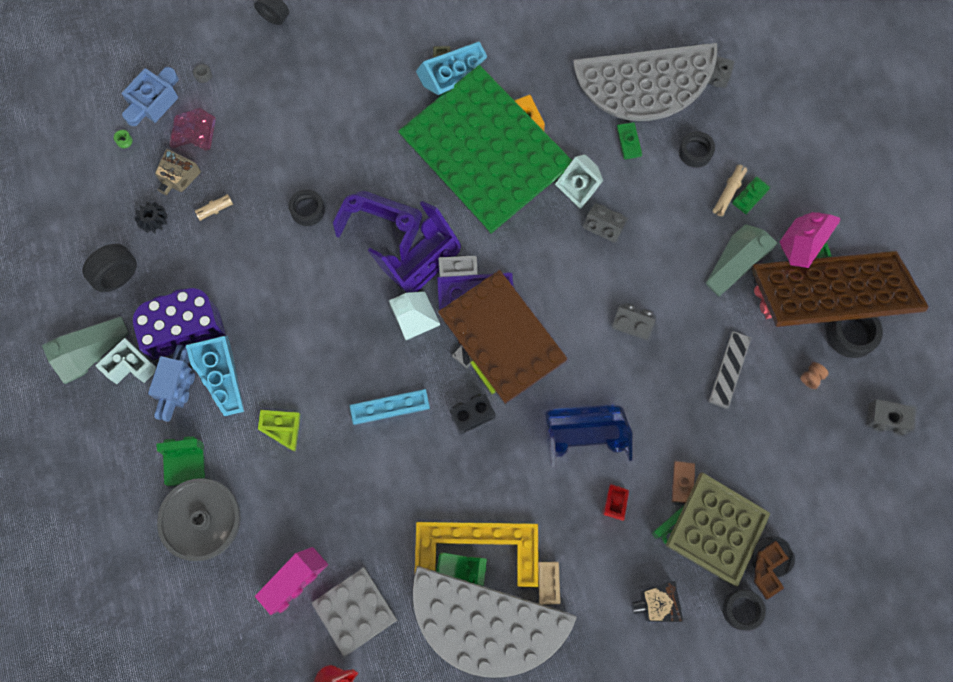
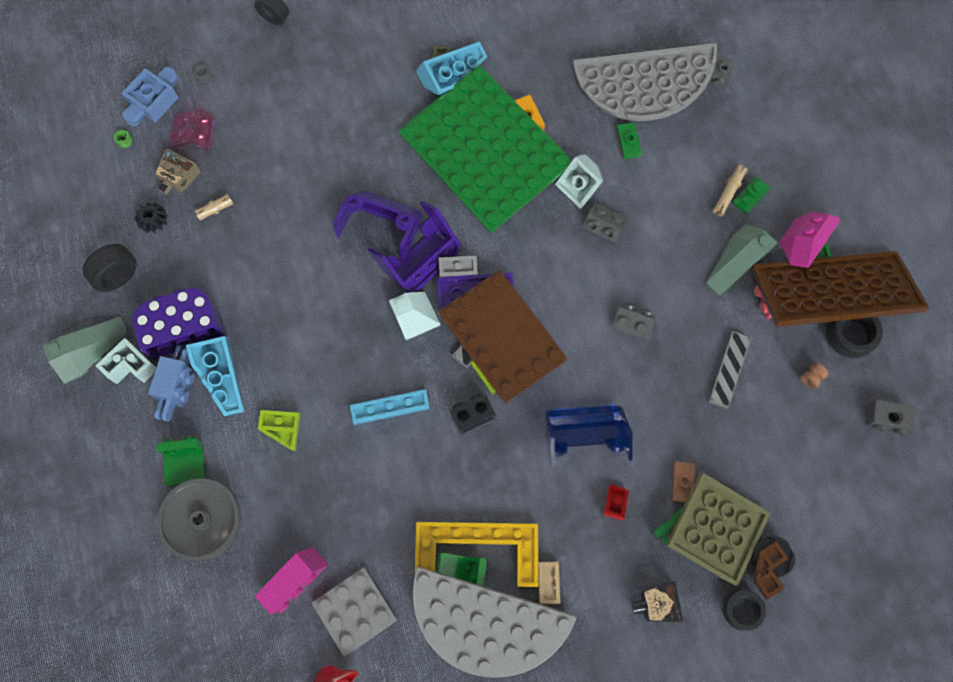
(302, 195): black tyre -> none
(704, 139): black tyre -> none

